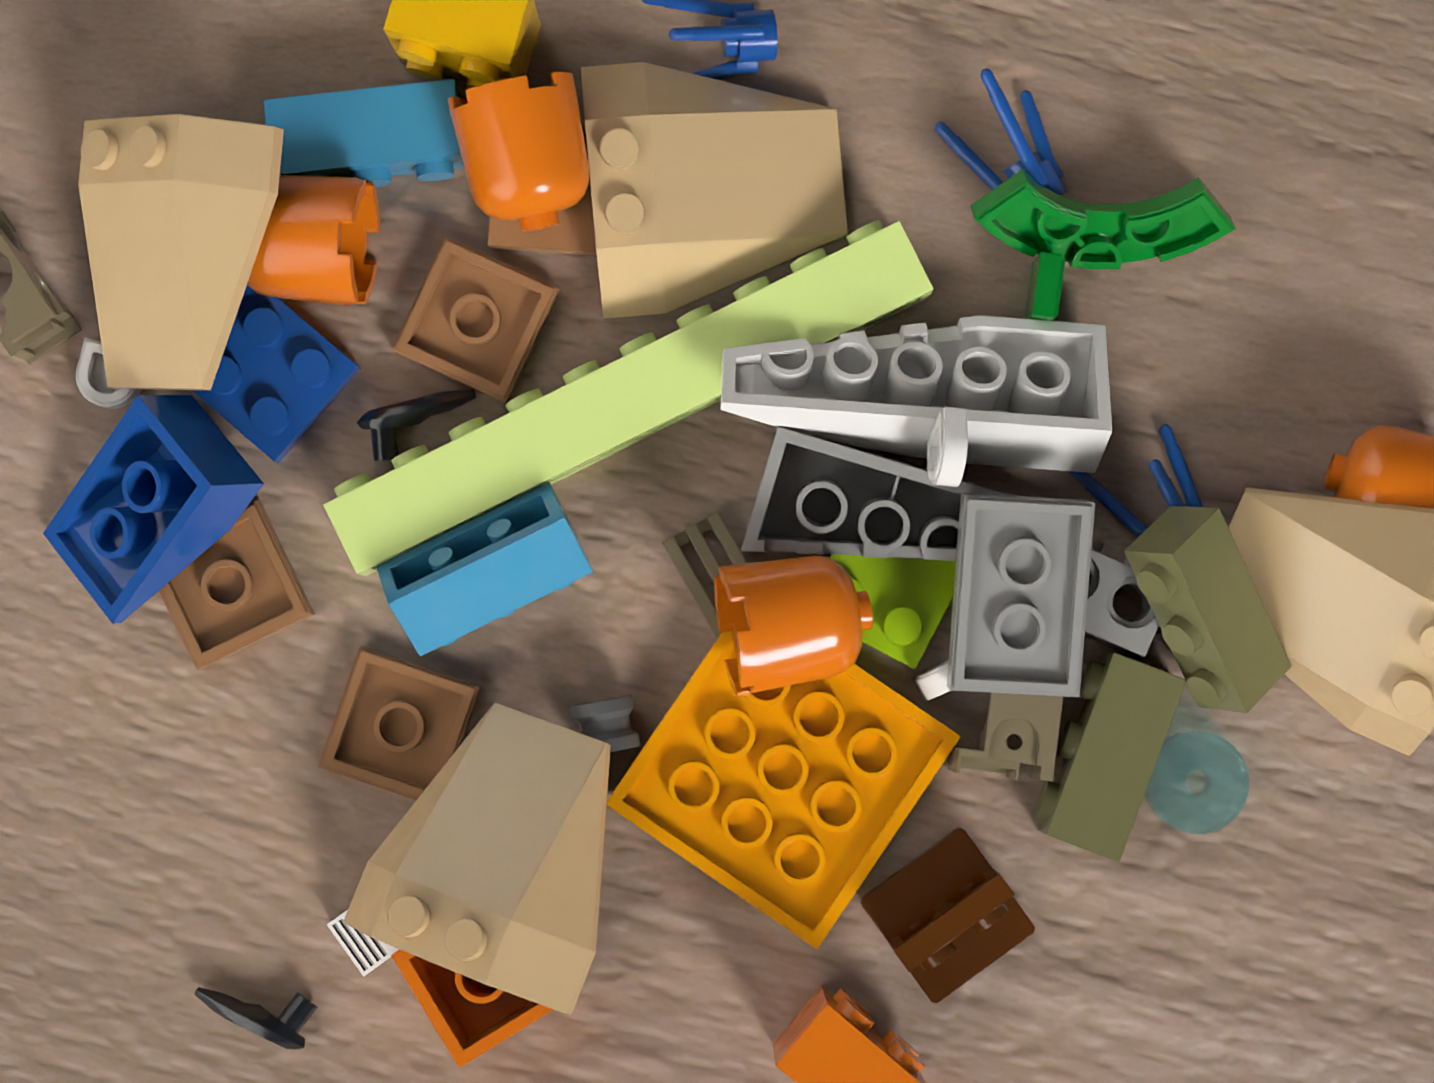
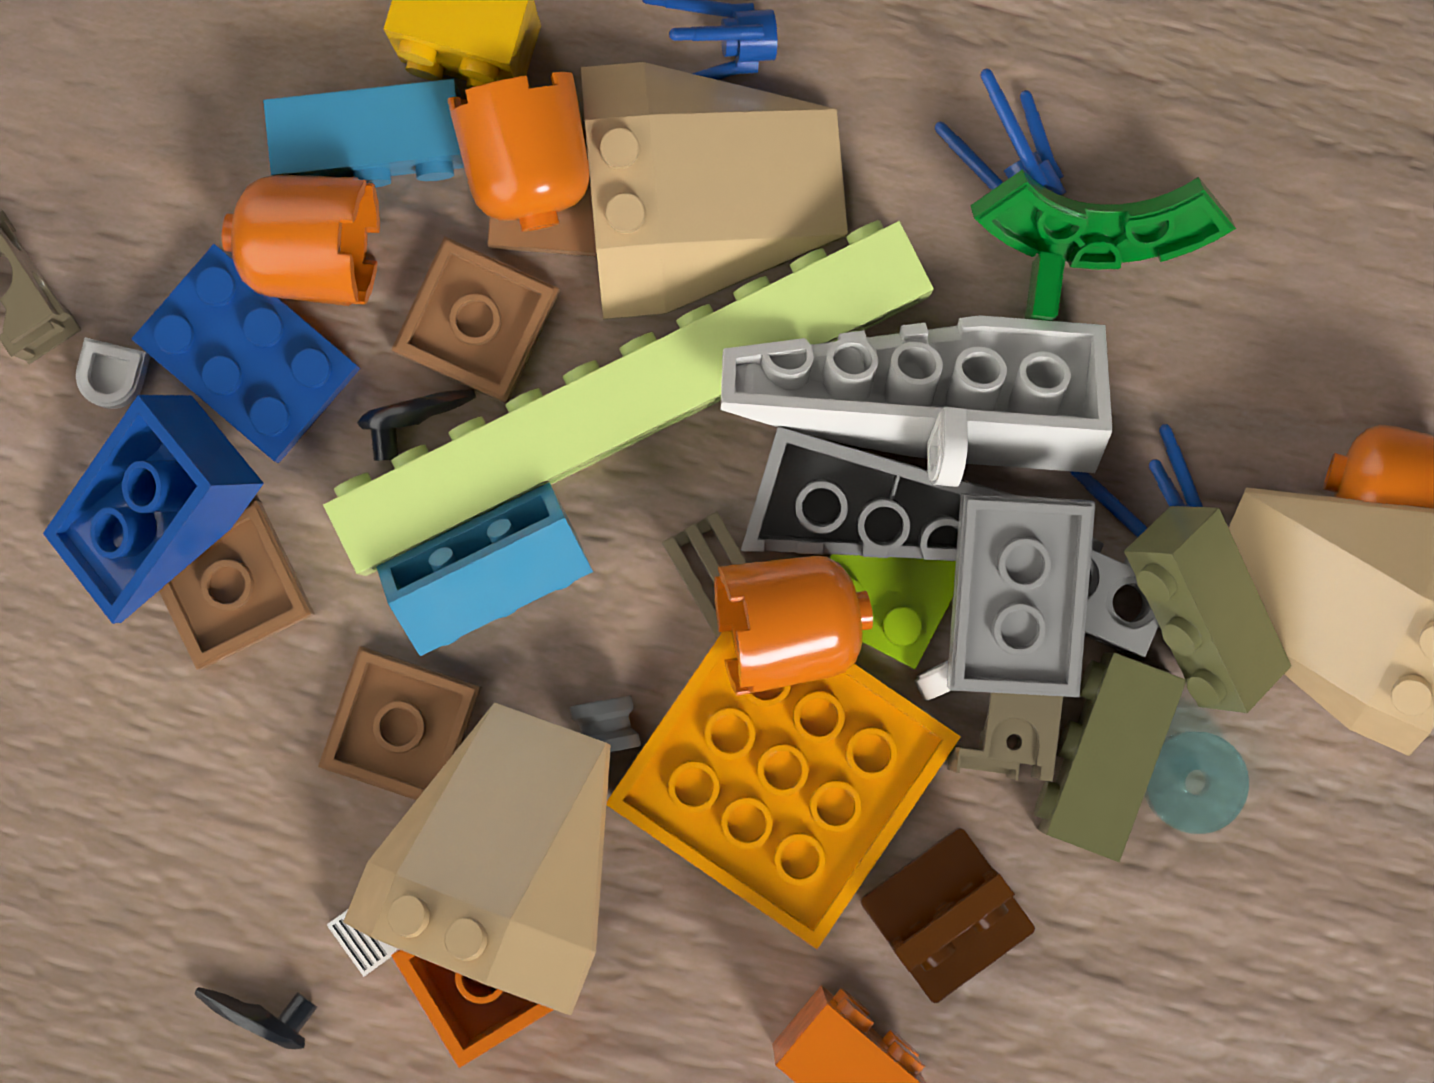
(173, 238): tan wedge -> none

